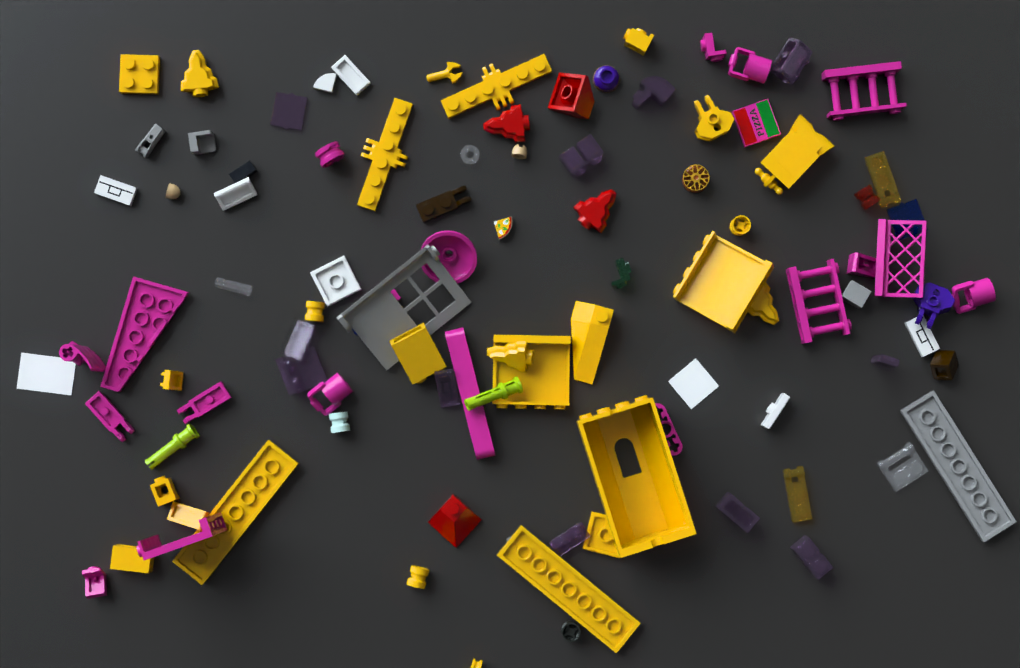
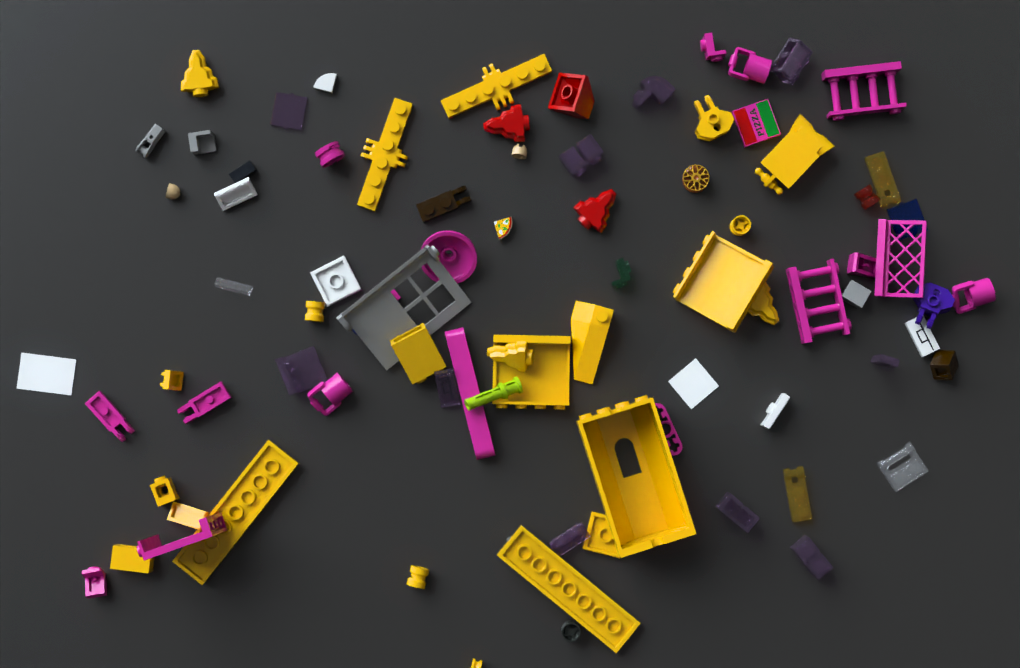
(81, 354): dark pink panel -> none
(115, 190): white tile -> none
(139, 74): yellow plate -> none
(143, 319): dark pink wing -> none
(179, 441): lime pin -> none
(299, 340): clear purple tile -> none
(339, 422): light aqua wheel -> none
(351, 75): white tile -> none
(446, 73): yellow bar -> none
(454, 520): red slope -> none
(470, 148): clear plate -> none
(606, 78): dark purple piece -> none
(637, 40): yellow brick -> none
(958, 466): light grey plate -> none

